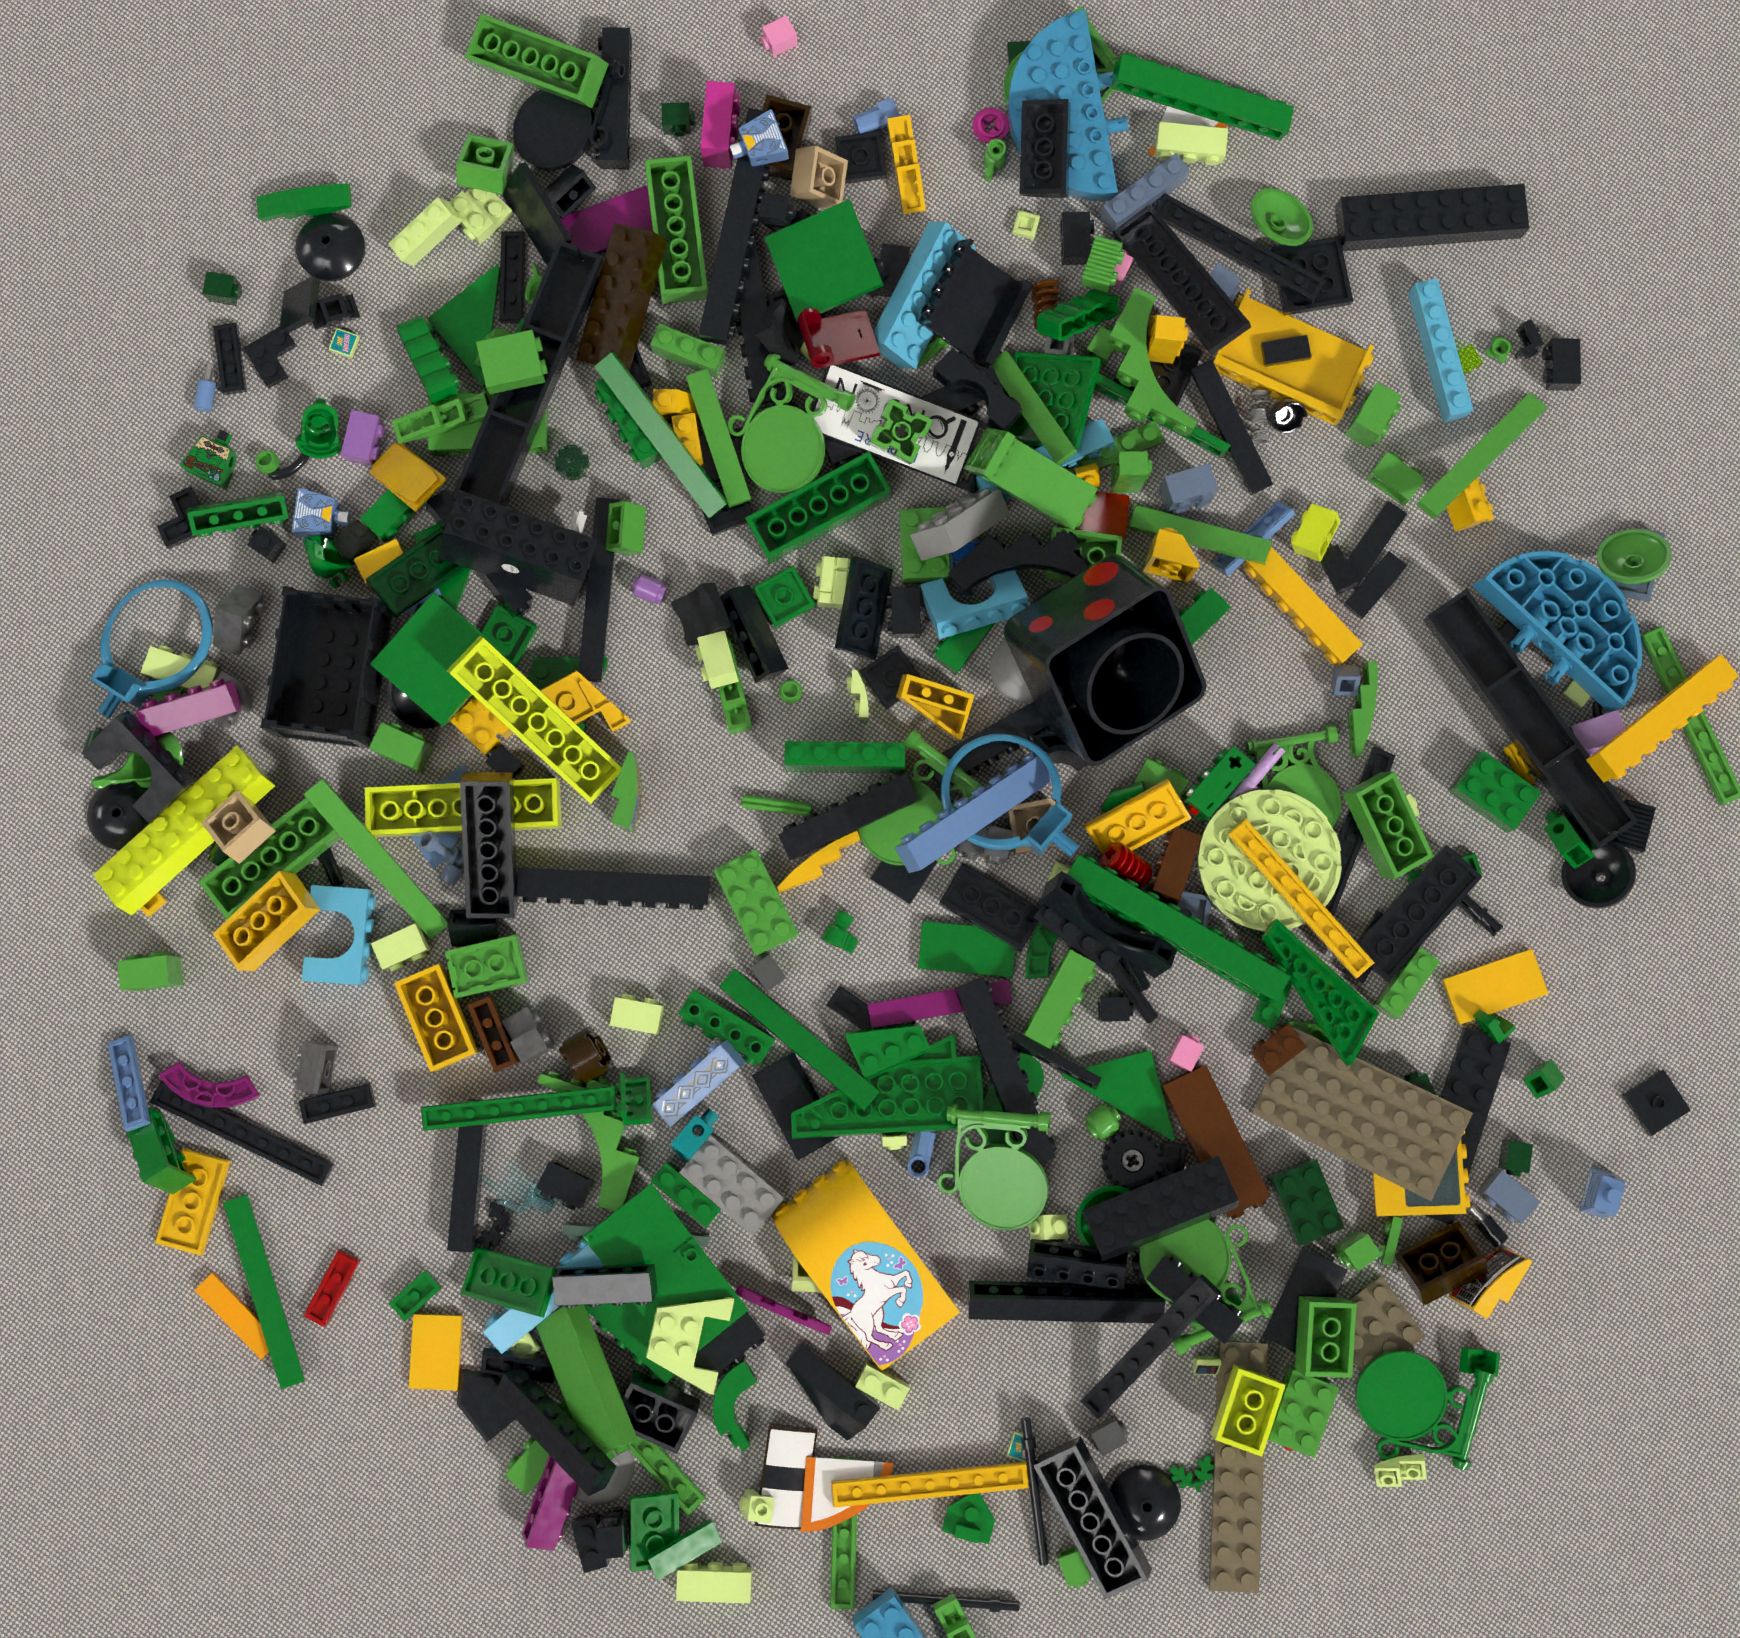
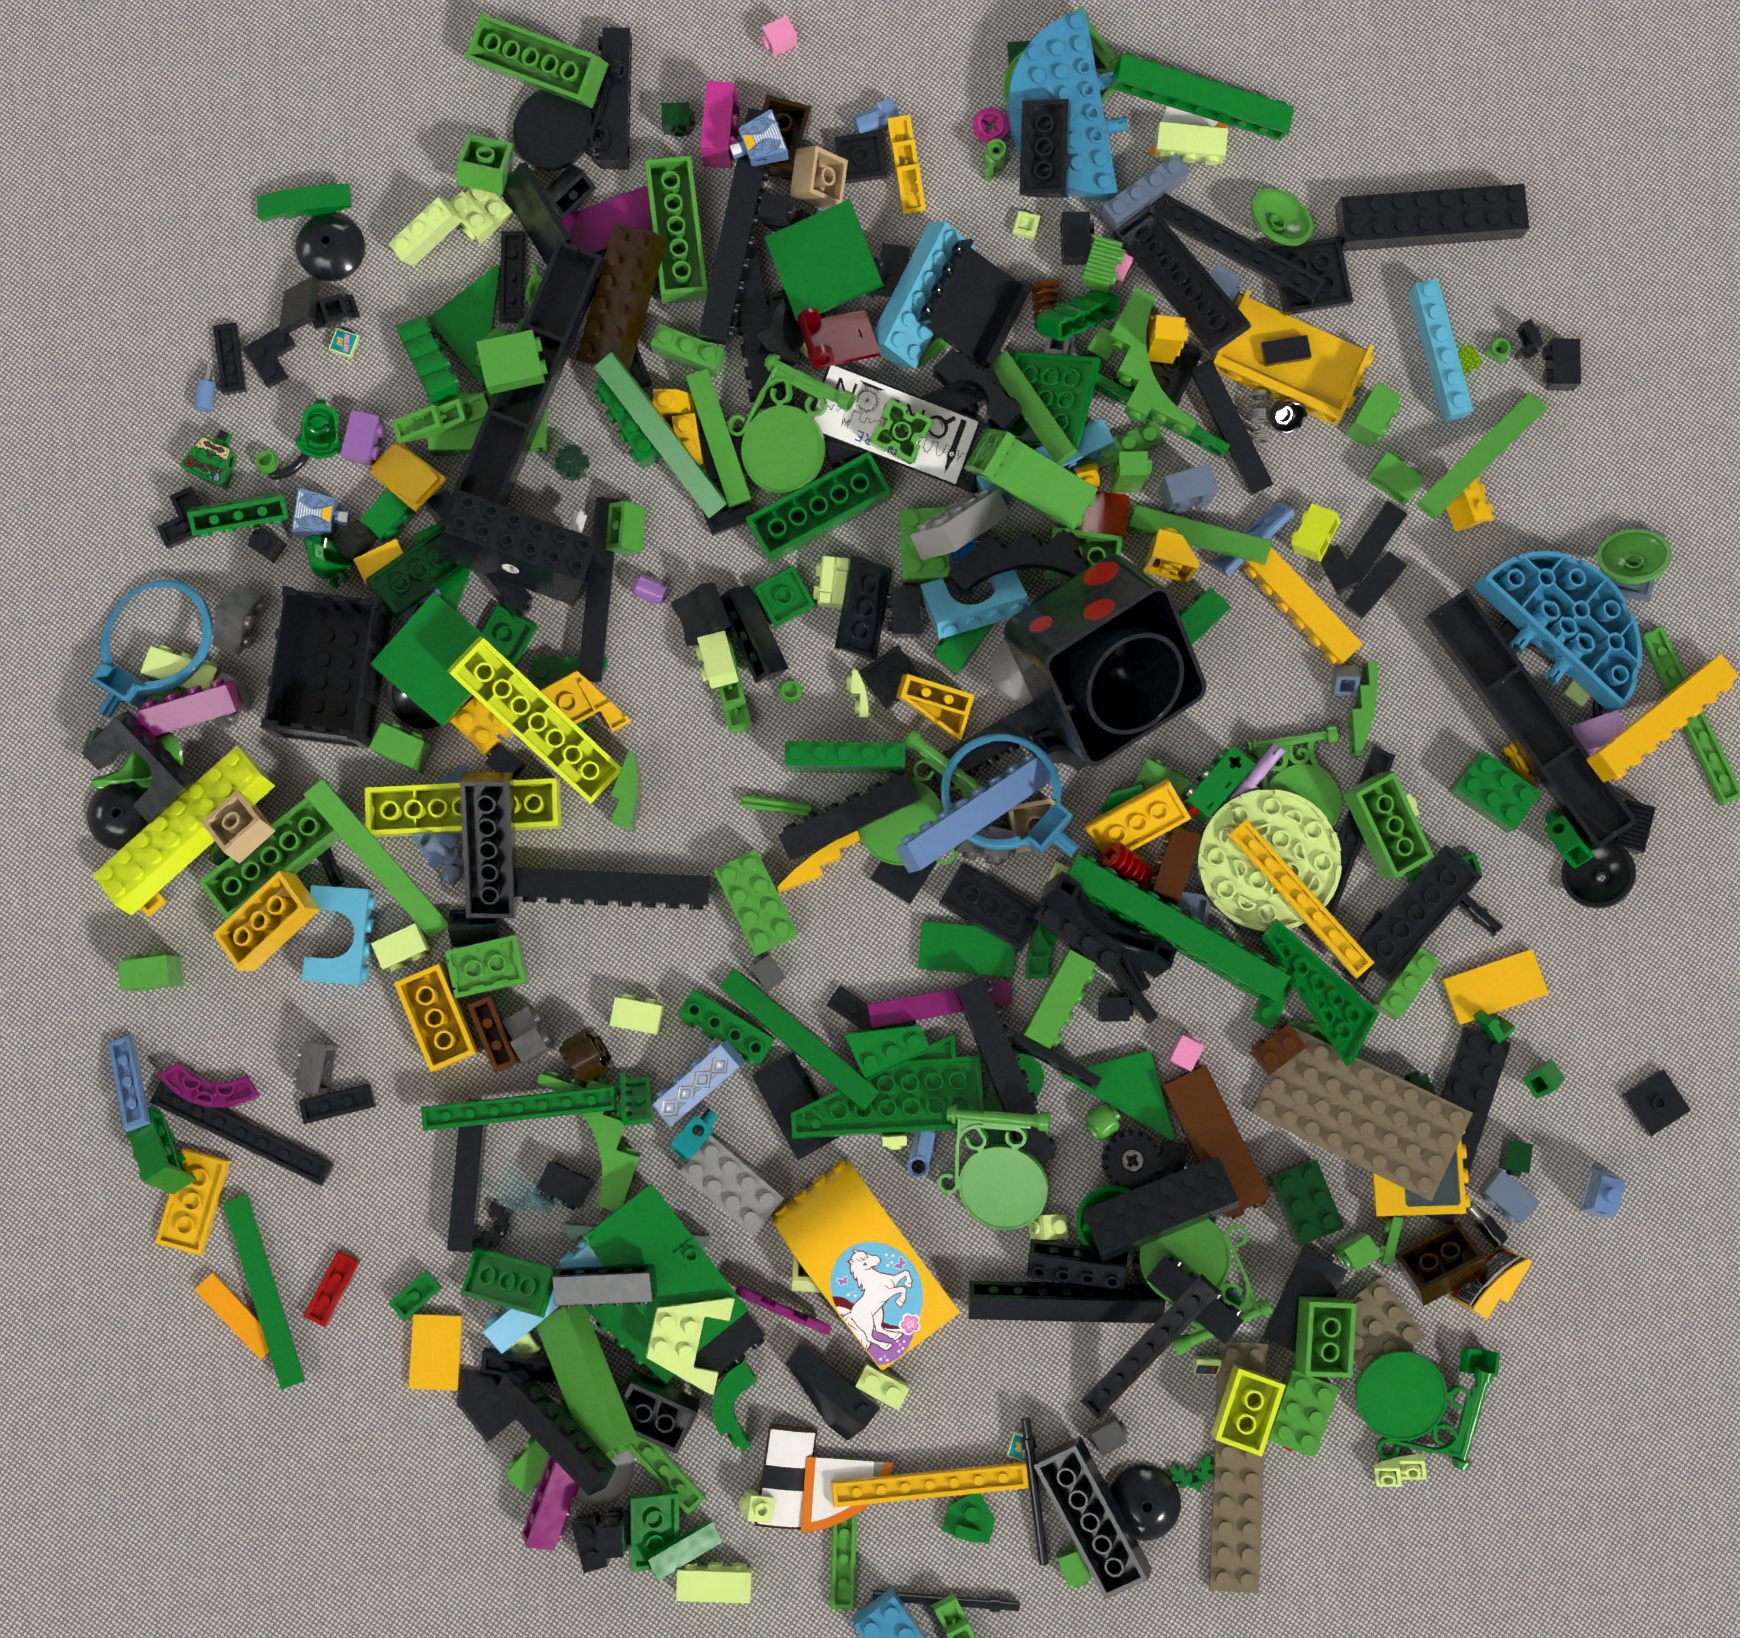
(222, 288): dark green brick -> none
(685, 1194): green brick -> none
(837, 933): green piece -> none

